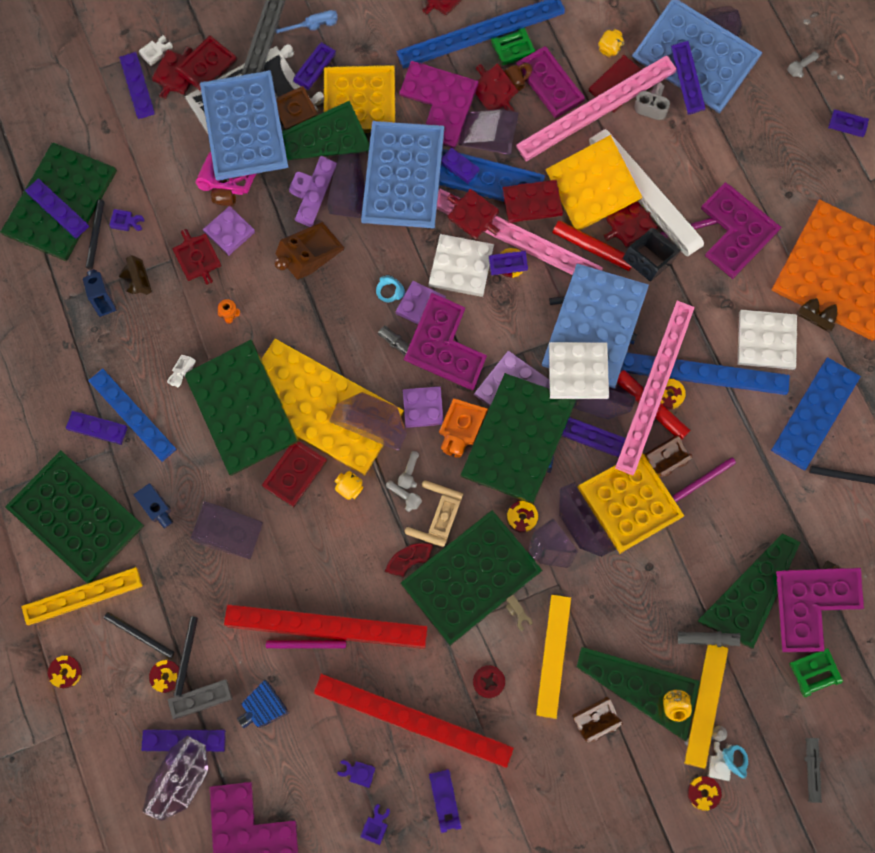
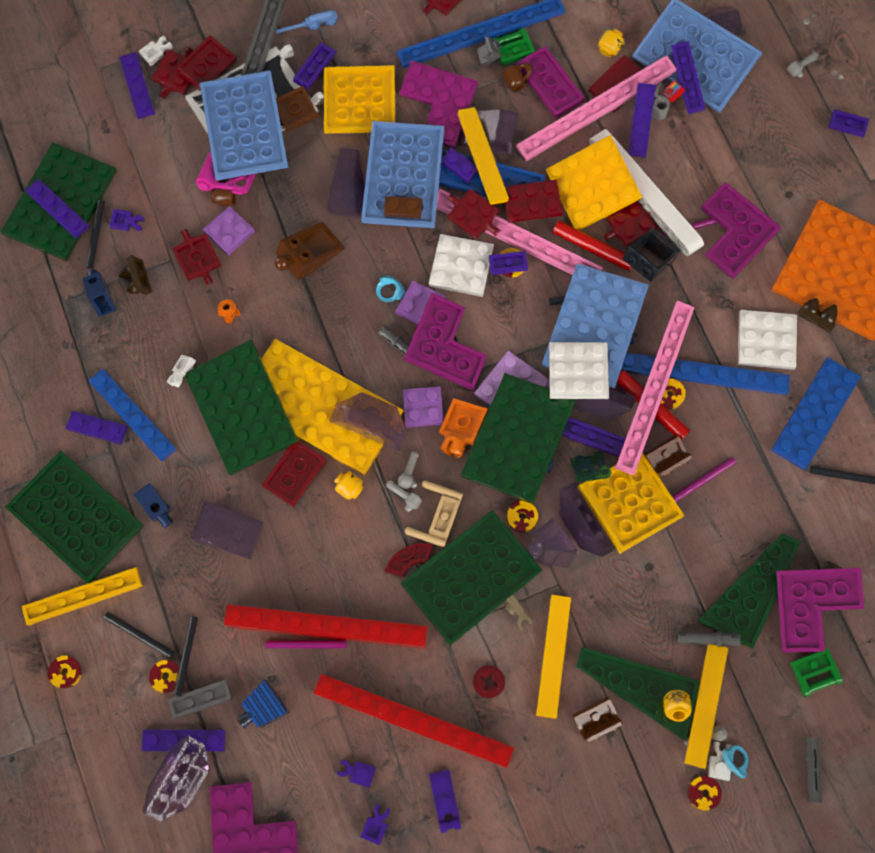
(312, 190): medium lavender plate -> none
(326, 135): dark green wing -> none
(403, 207): none -> reddish brown plate
(482, 156): none -> yellow tile
(489, 51): none -> dark grey bracket
(495, 88): dark red plate -> none
(583, 467): none -> clear green plate
(642, 120): none -> dark purple plate
(673, 91): none -> red tile

